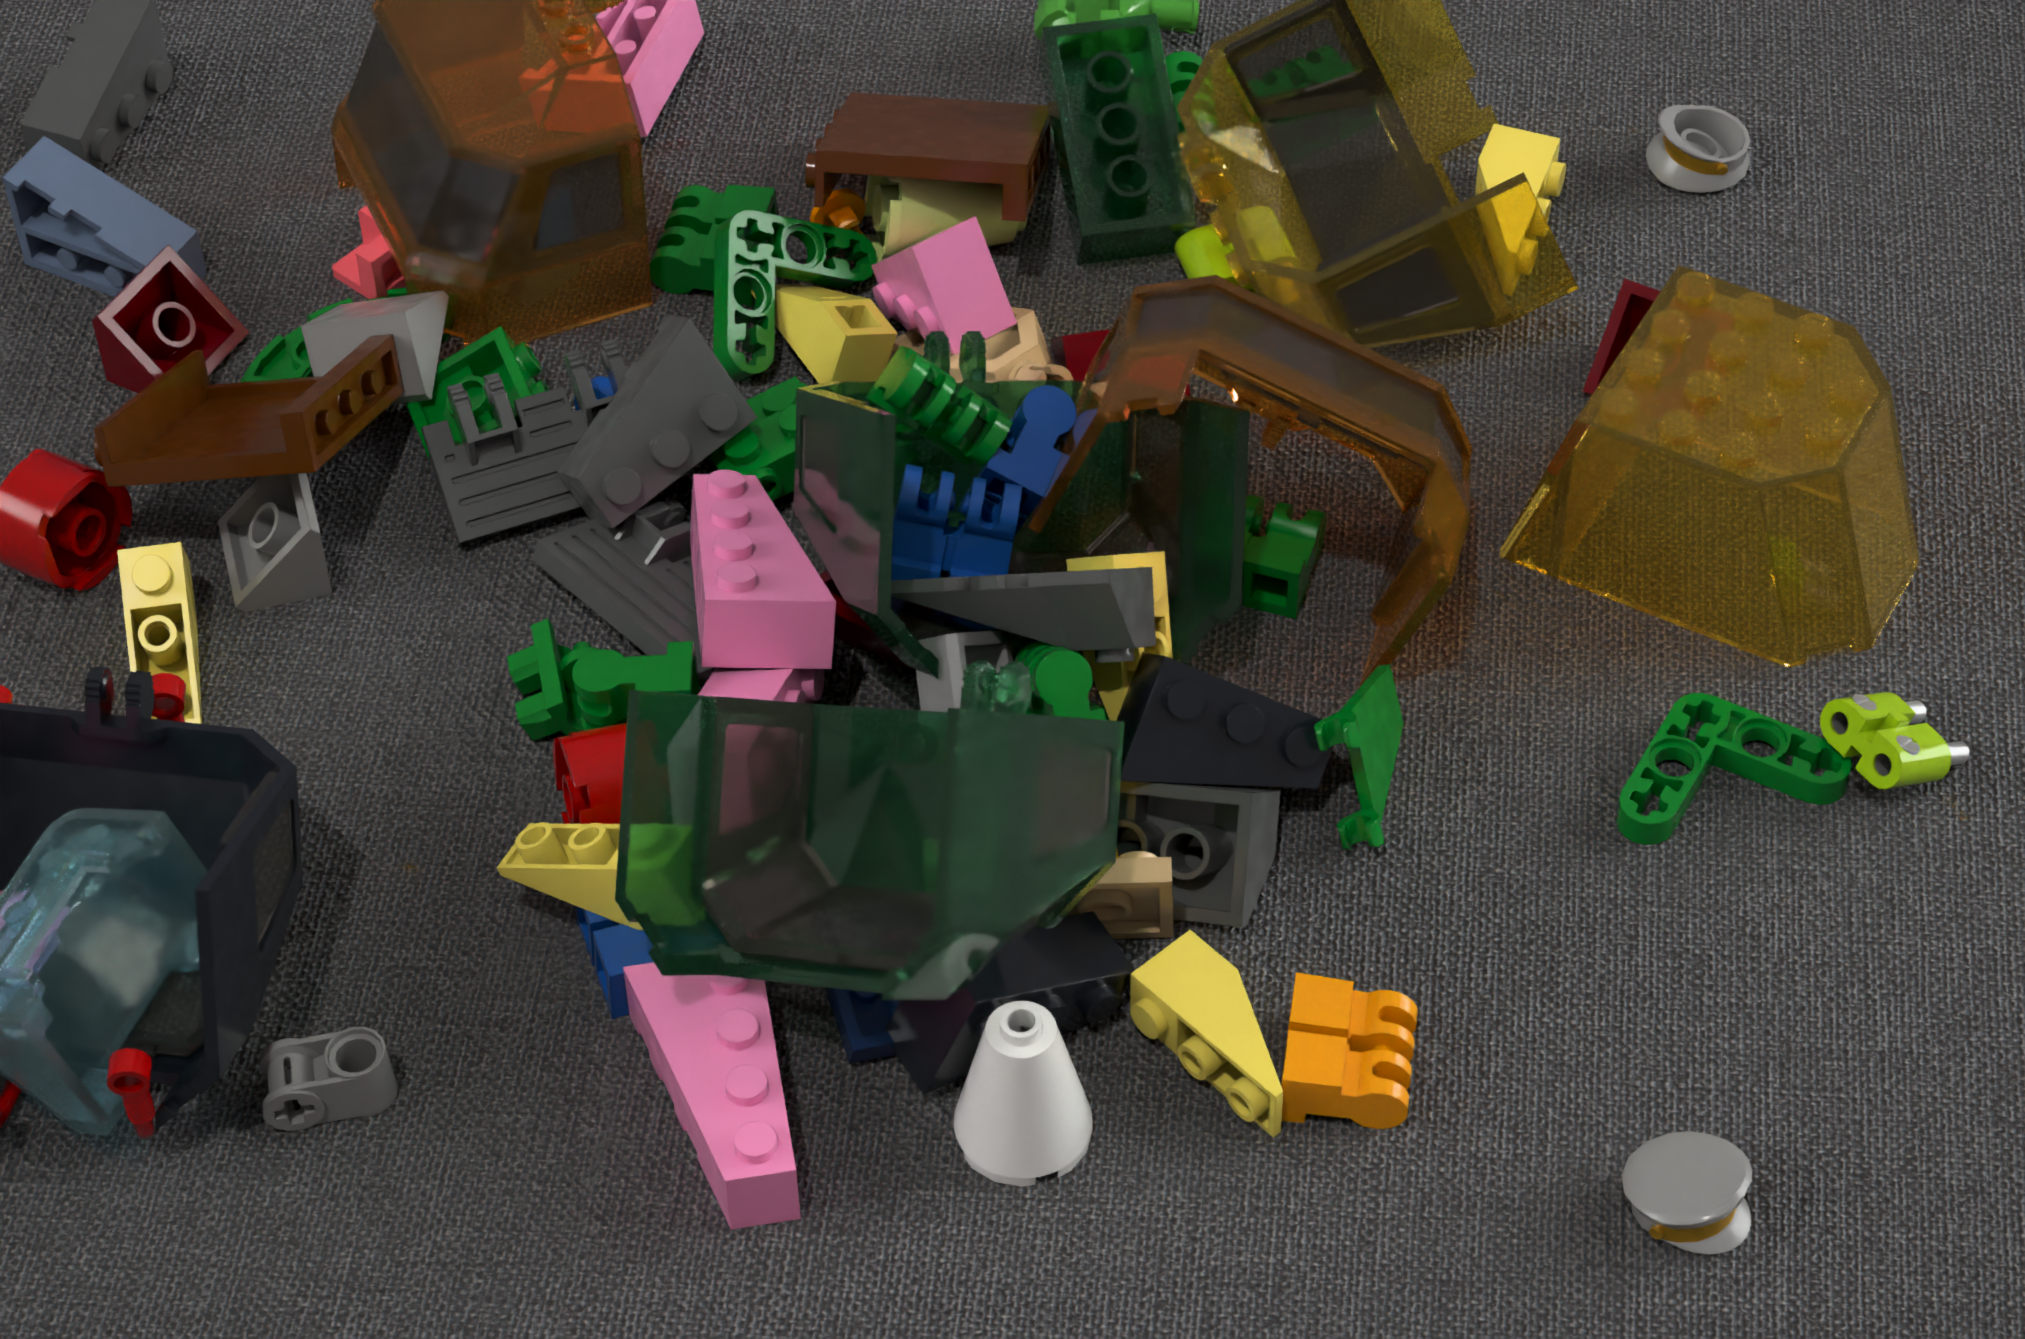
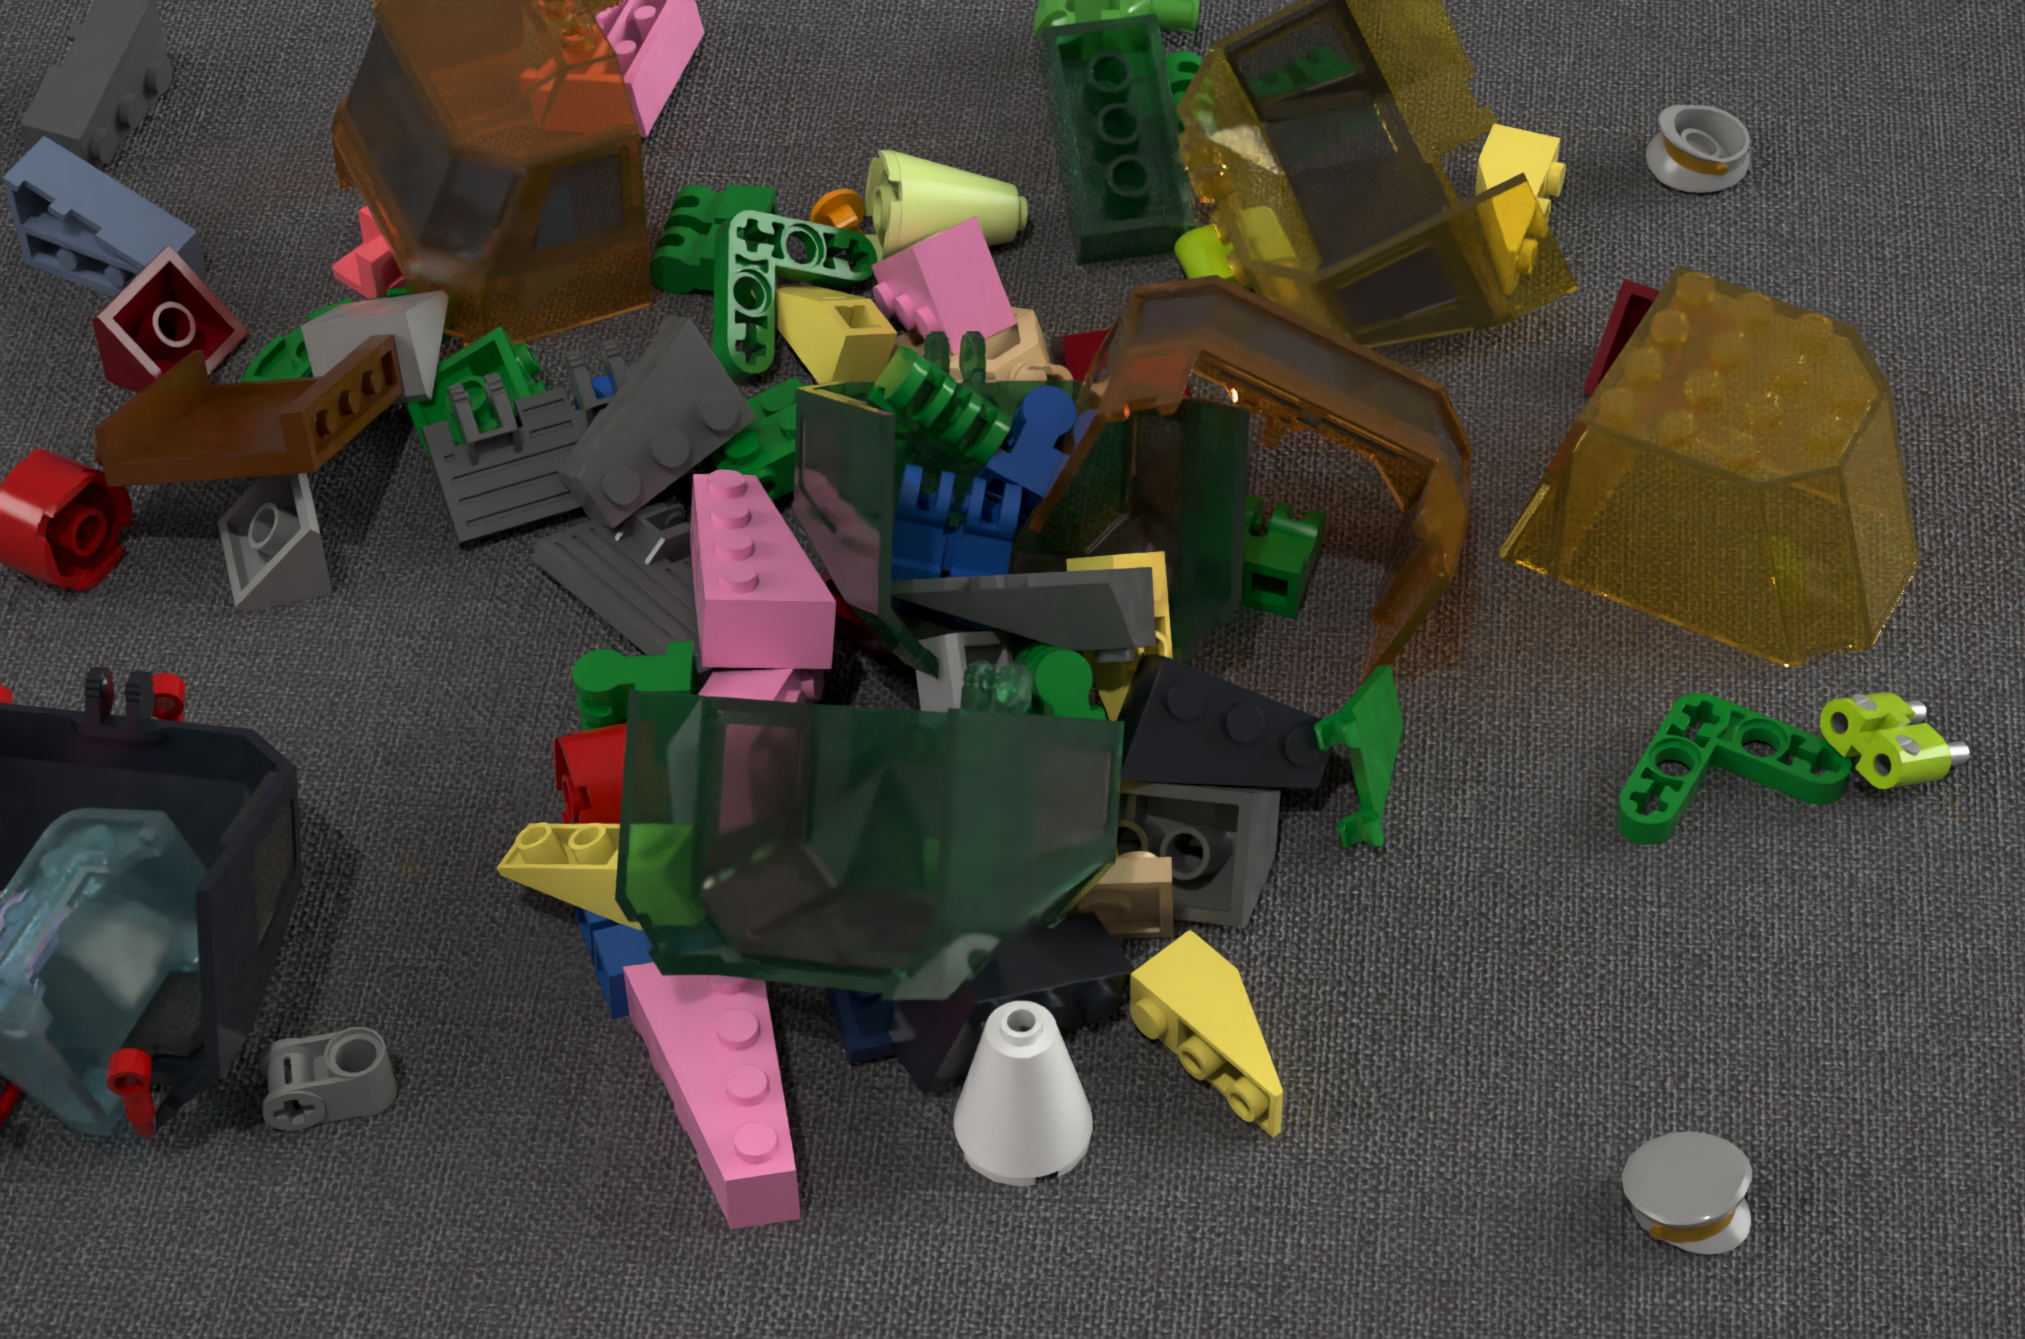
(162, 617): light yellow slope -> none
(550, 668): green hips -> none
(936, 142): reddish brown panel -> none
(1348, 1053): light orange legs -> none

